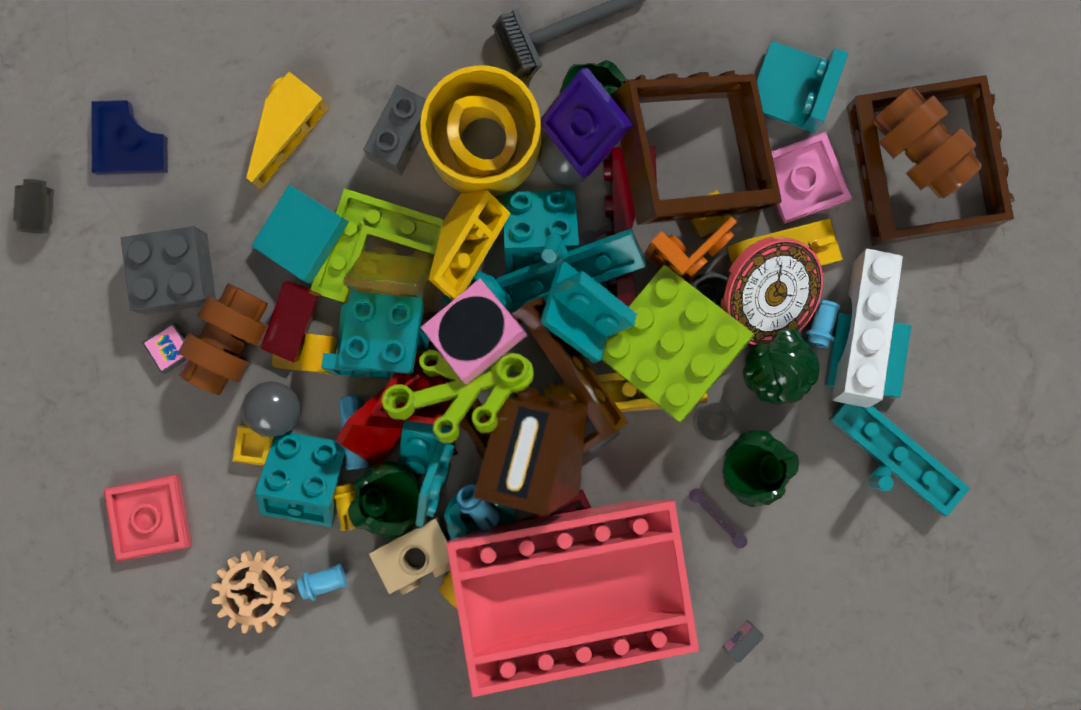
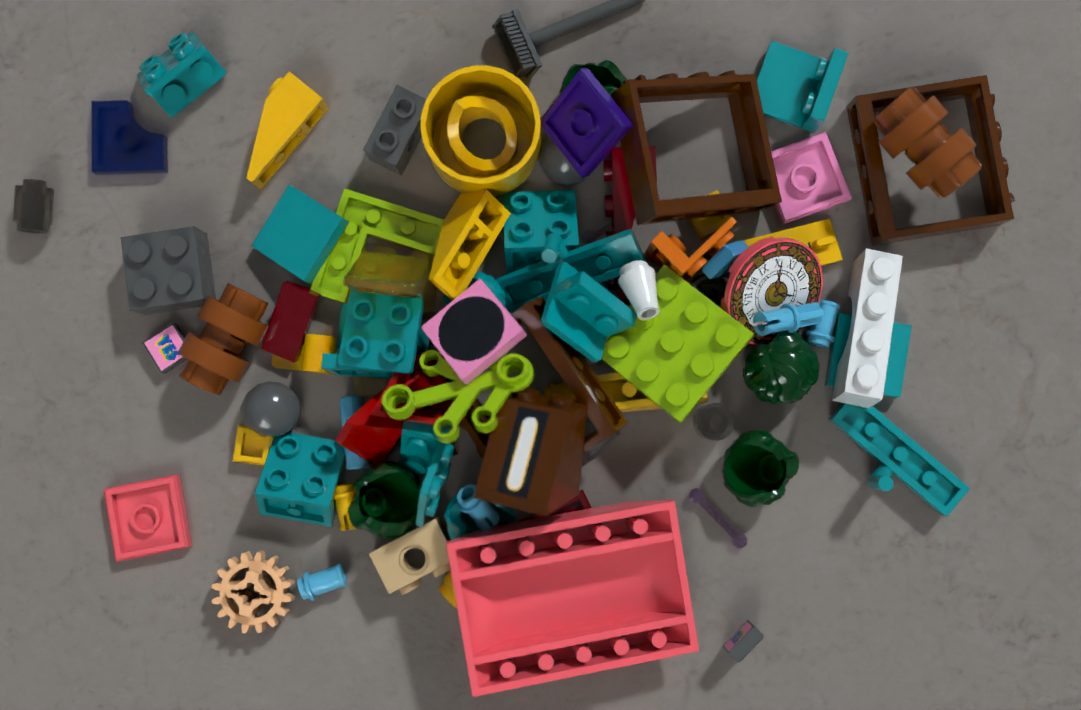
(180, 73): none -> teal bracket
(639, 286): none -> white cone
(723, 259): none -> dark azure tile
(788, 318): none -> medium azure axle

